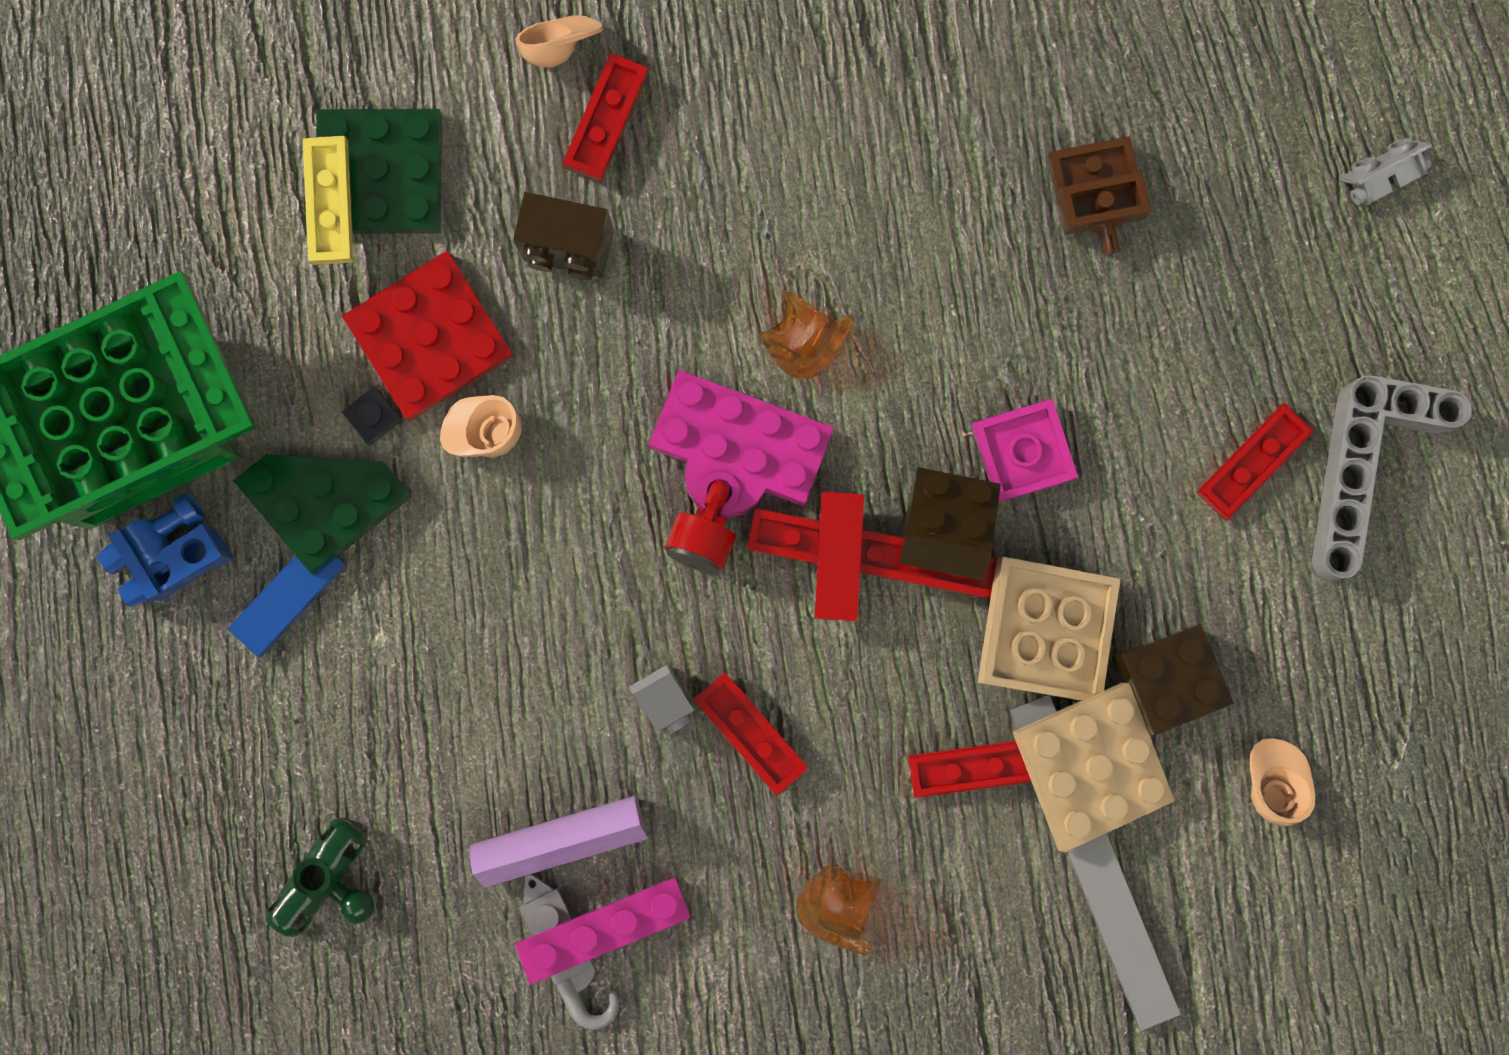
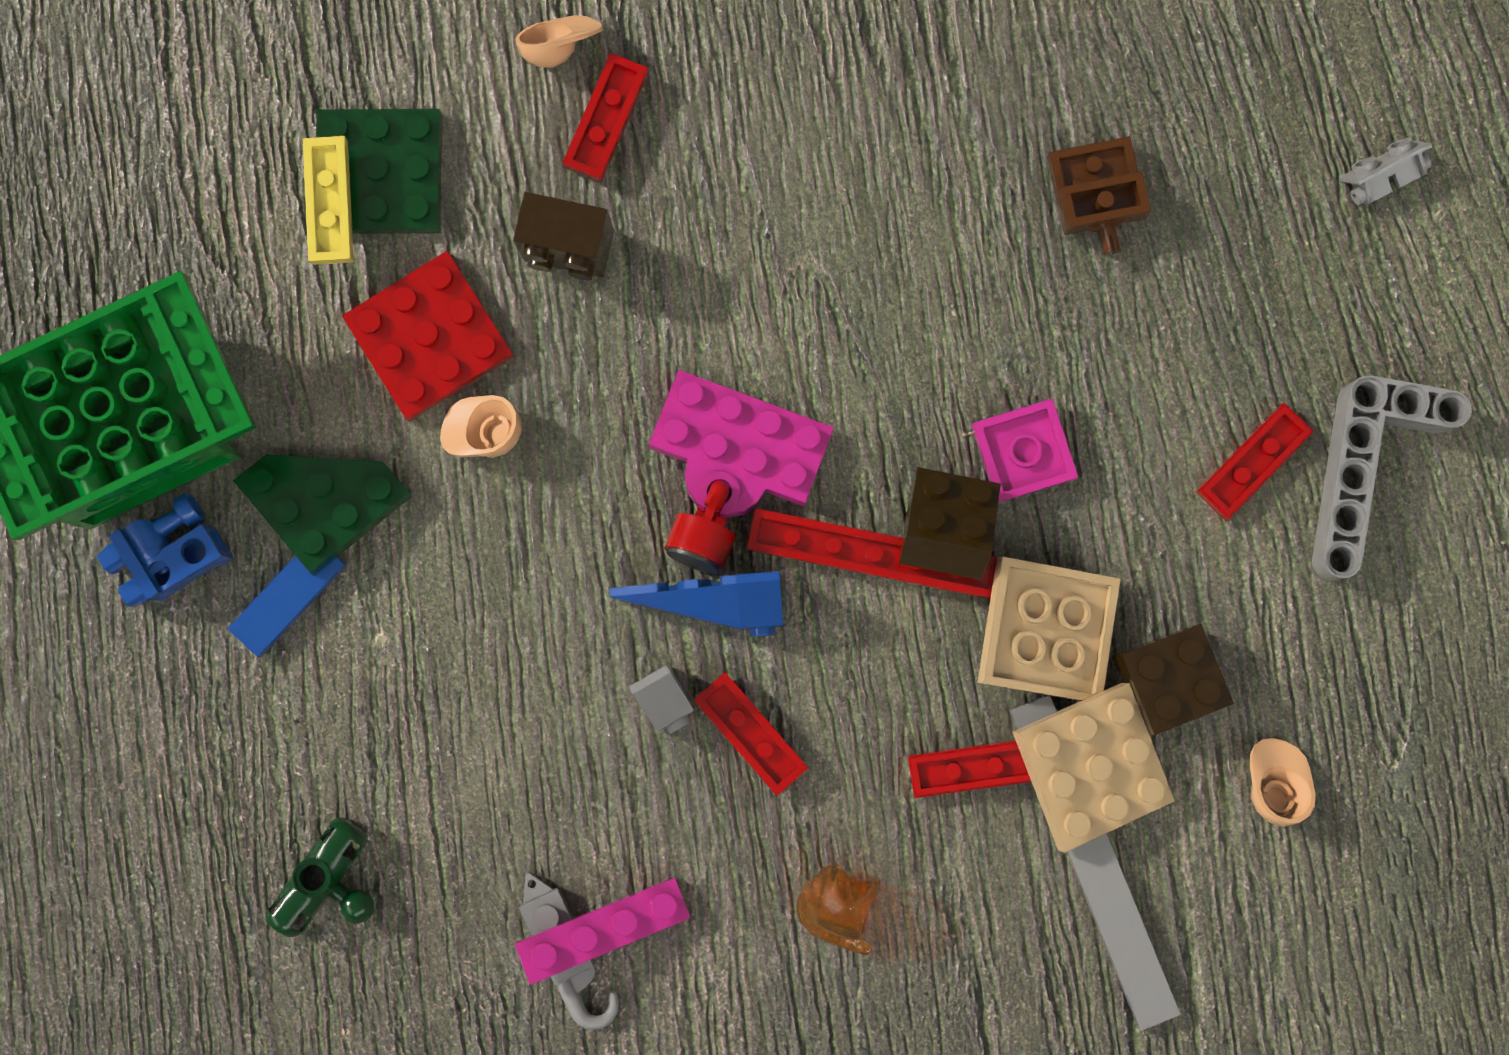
(371, 416): black plate -> none
(557, 842): lavender brick -> none
(734, 601): none -> blue wedge
(805, 338): clear orange piece -> none
(839, 556): red tile -> none

